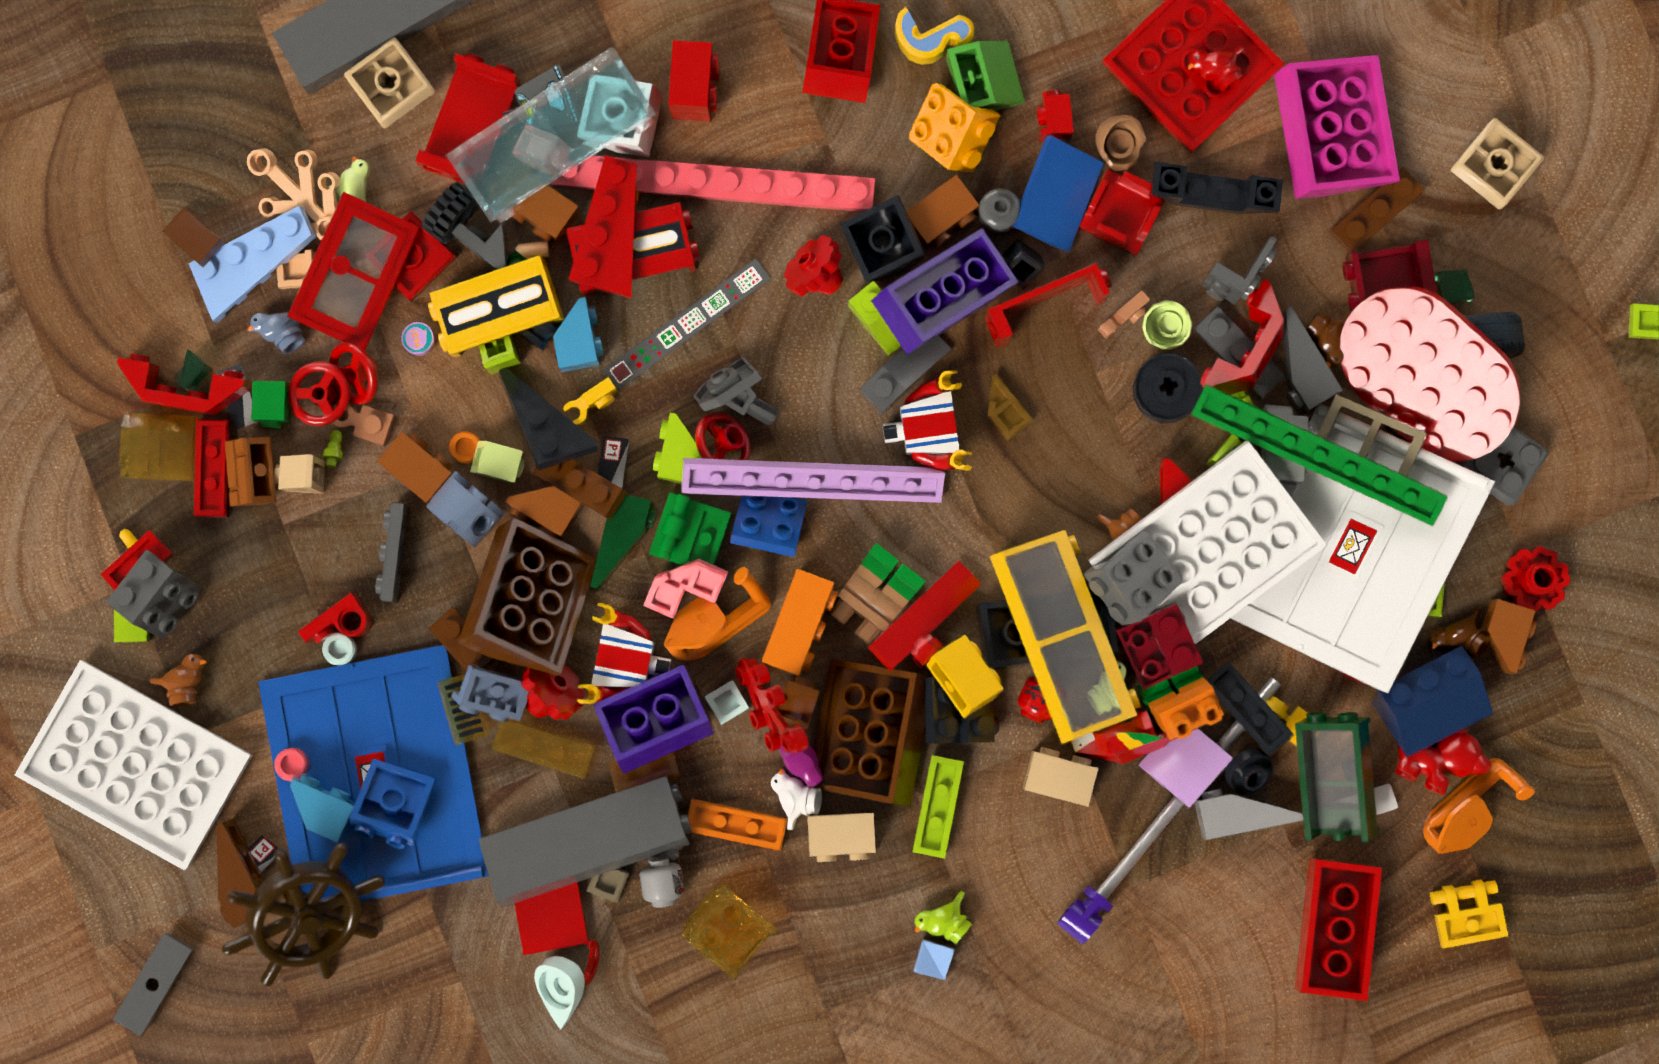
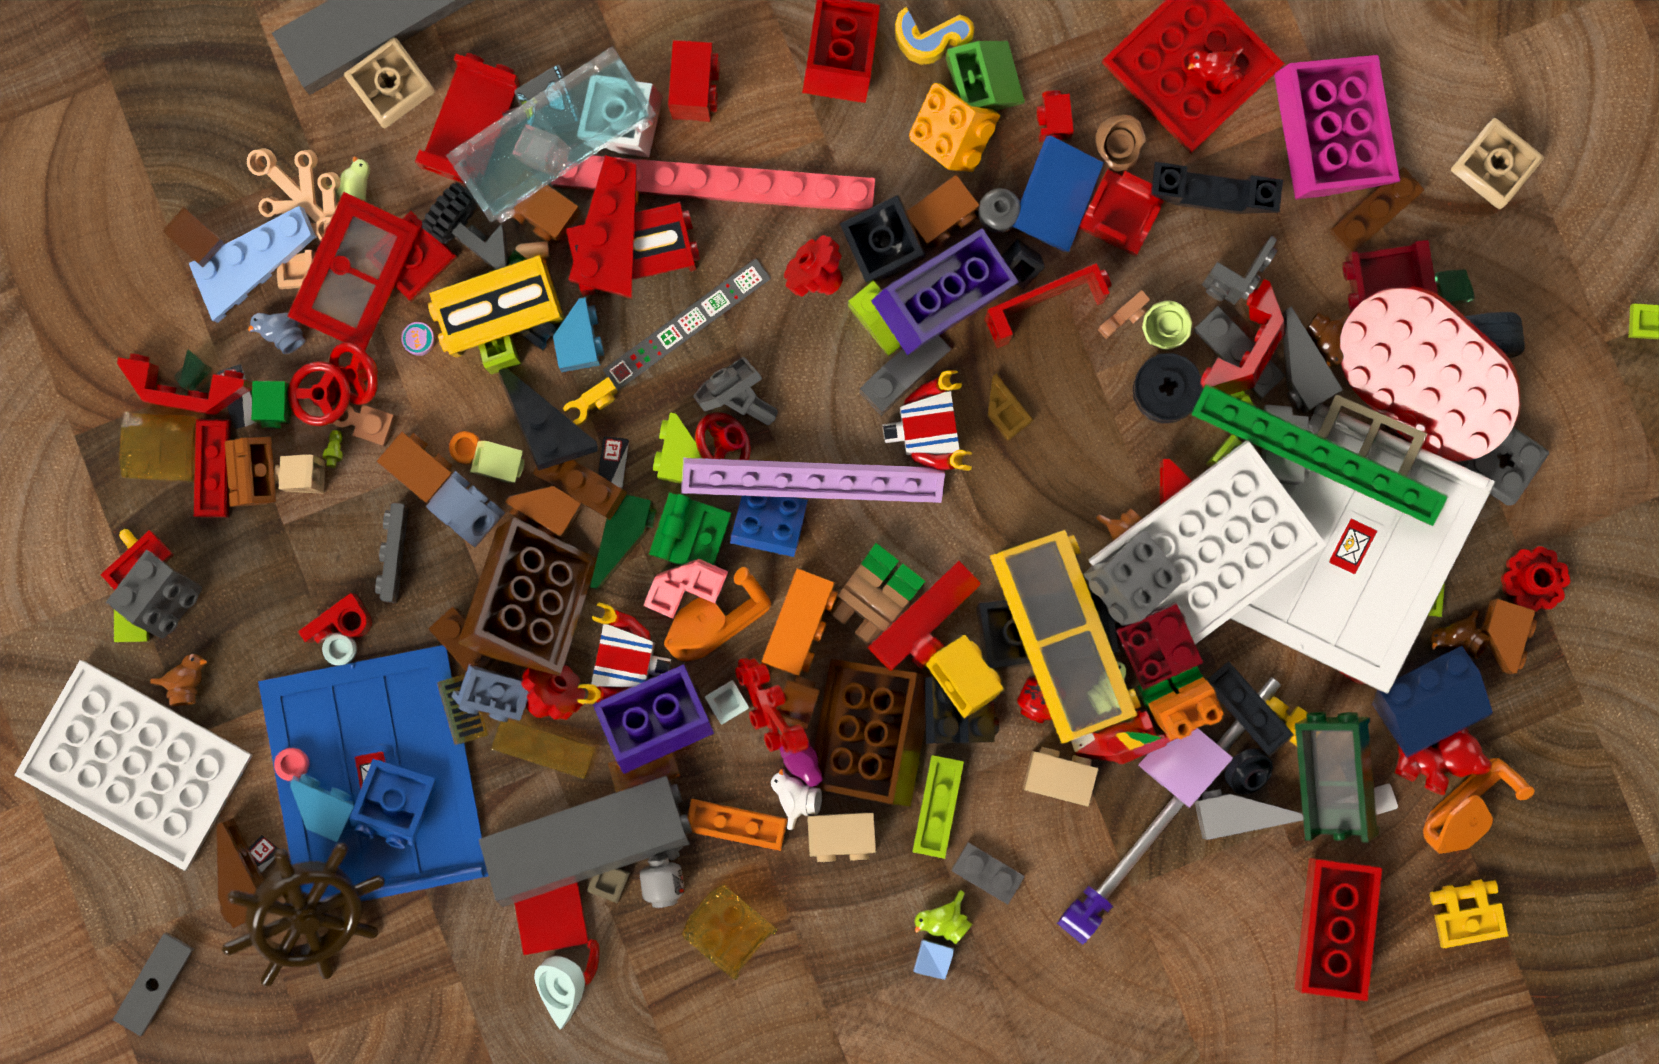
(987, 873): none -> flat silver plate

